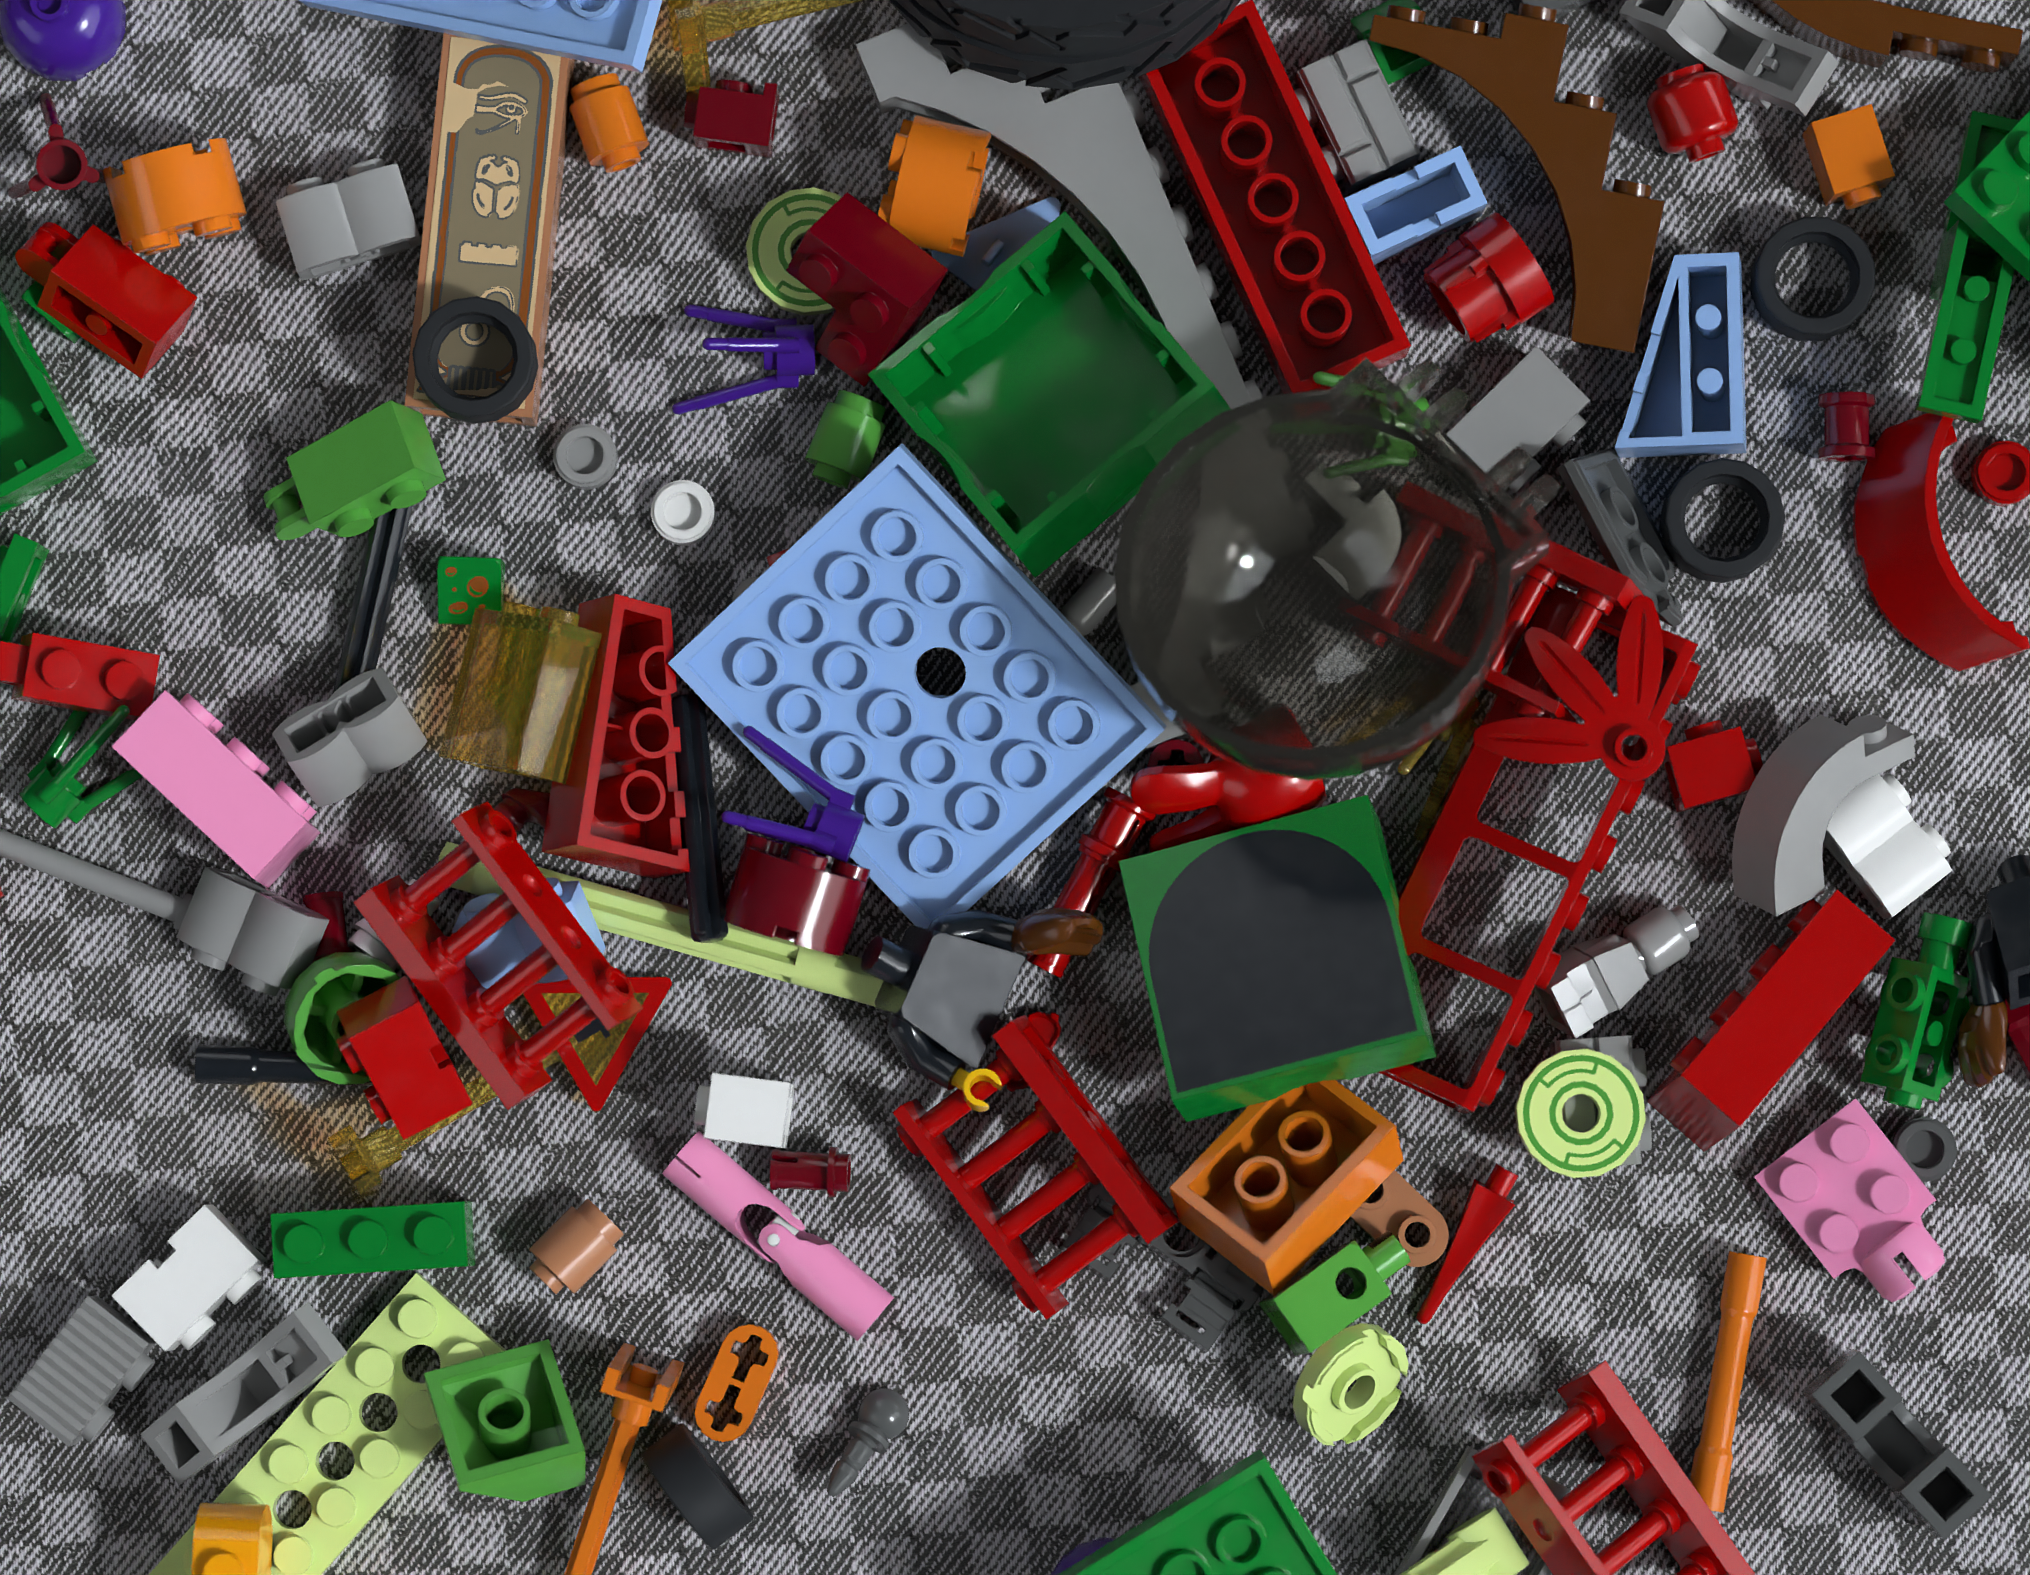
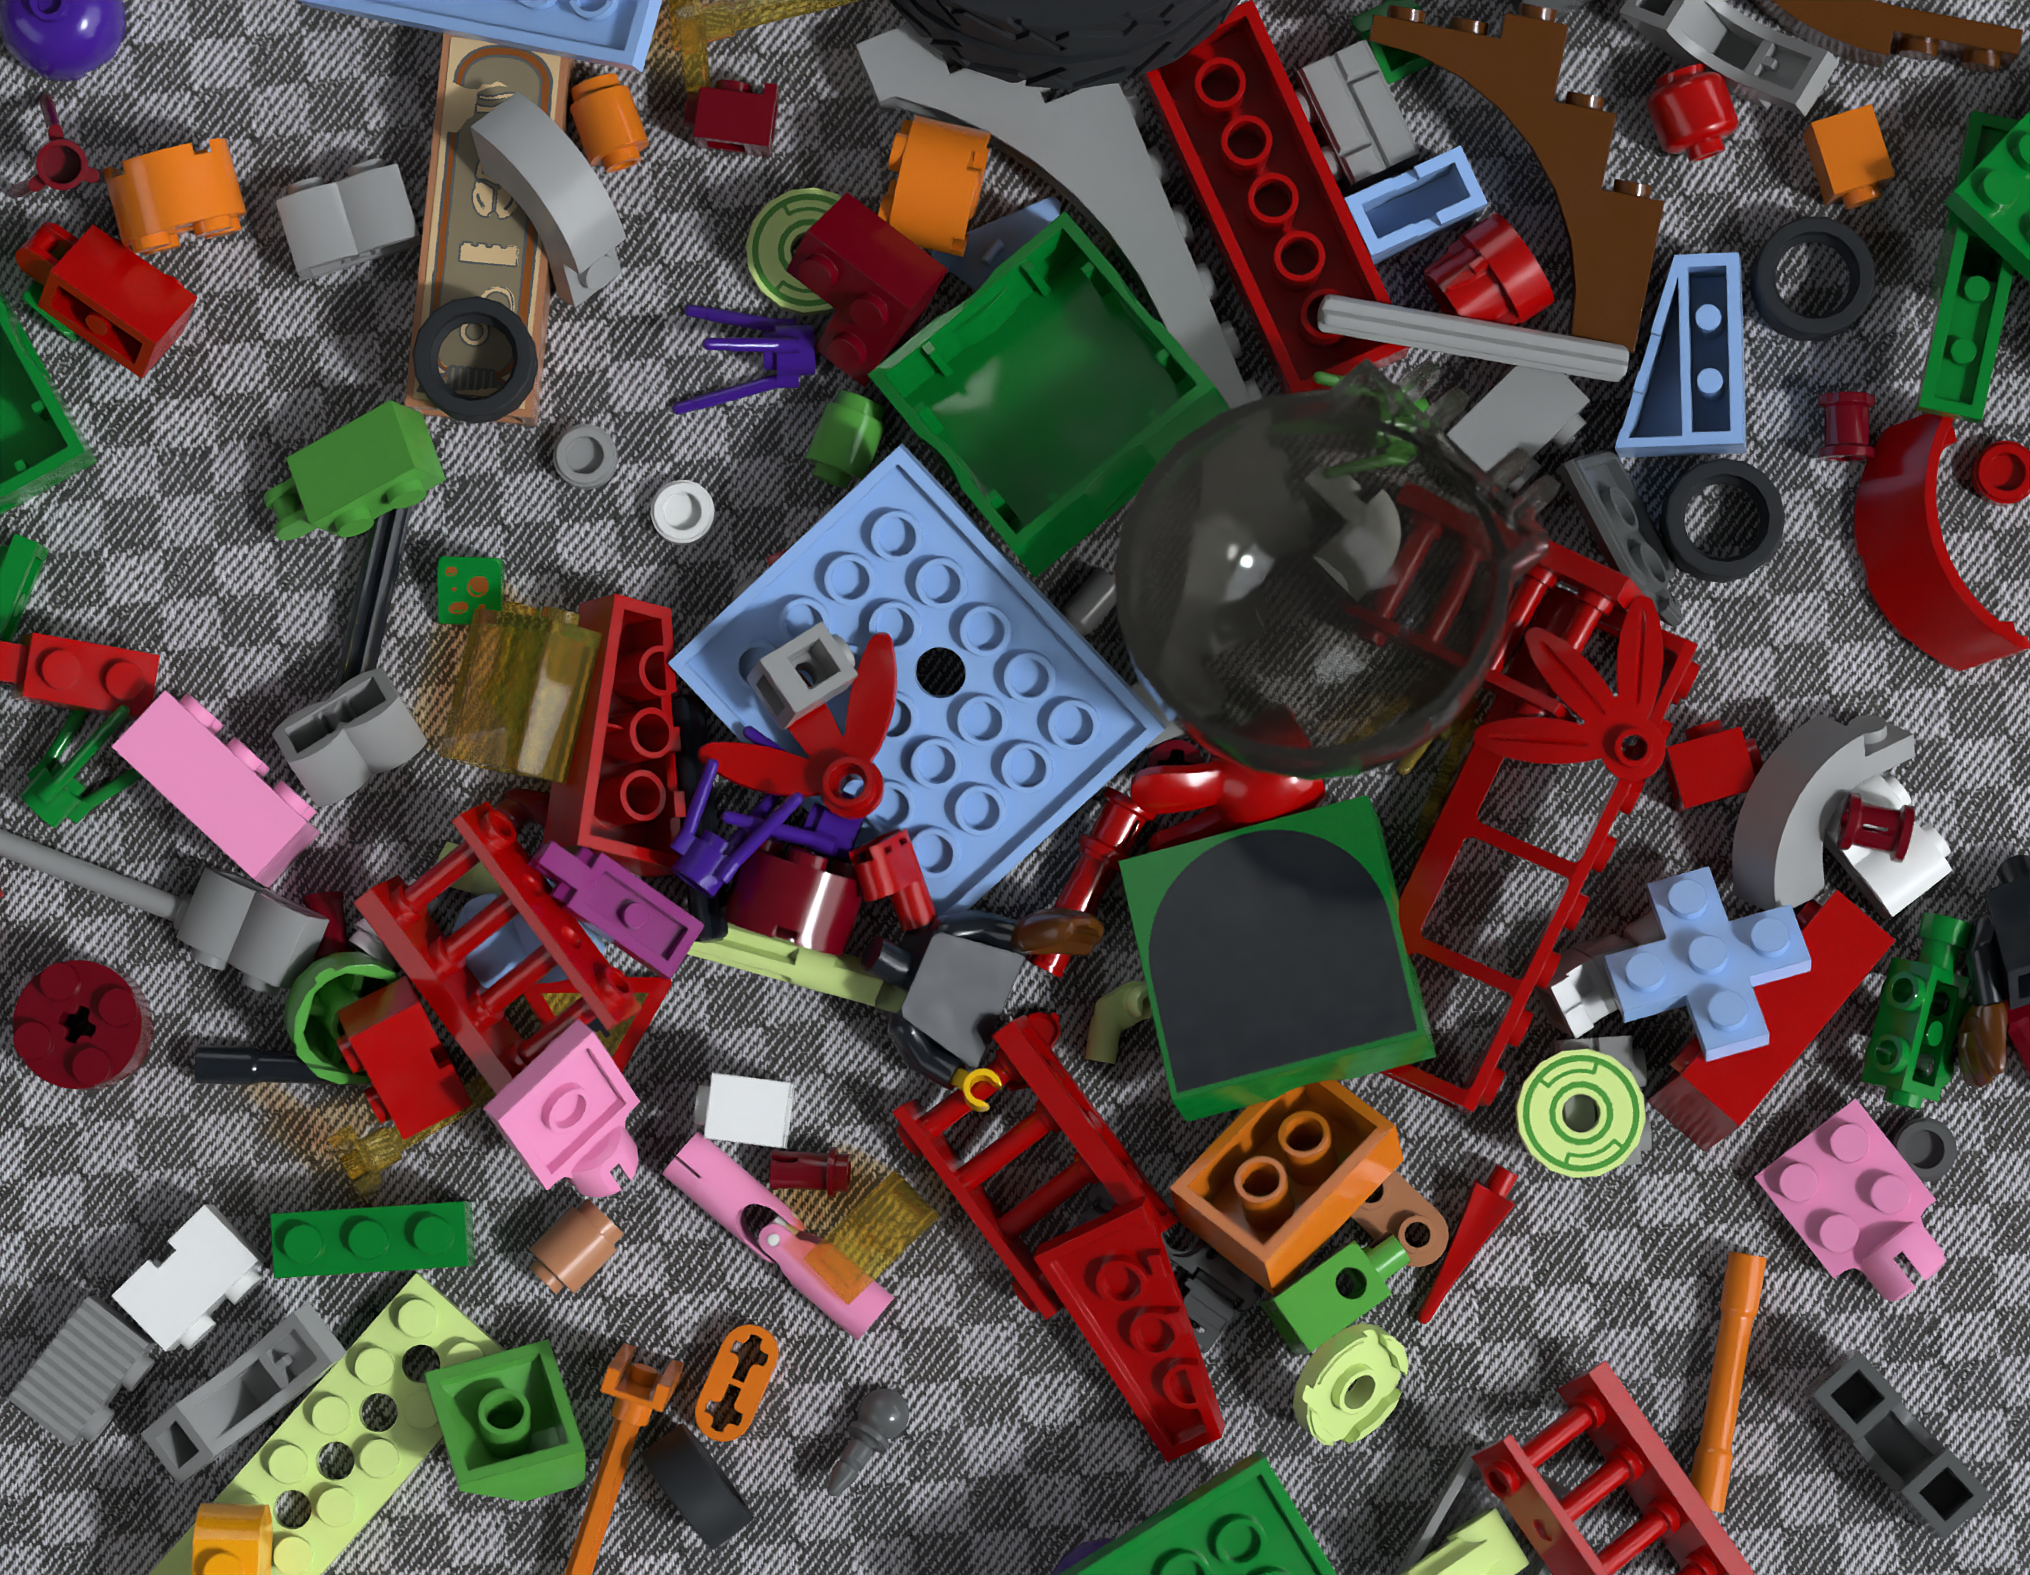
(49, 1041): none -> dark red brick
(556, 190): none -> light grey arch
(570, 1115): none -> bright pink plate
(619, 906): none -> magenta hinge
(710, 860): none -> dark purple plant
(781, 687): none -> light grey brick
(833, 757): none -> red plant
(871, 1237): none -> clear yellow brick
(893, 870): none -> red piece
(1114, 1014): none -> yellowish green arm
(1133, 1316): none -> red wing
(1472, 338): none -> light grey axle
(1707, 963): none -> light blue plate
(1893, 841): none -> dark red bush

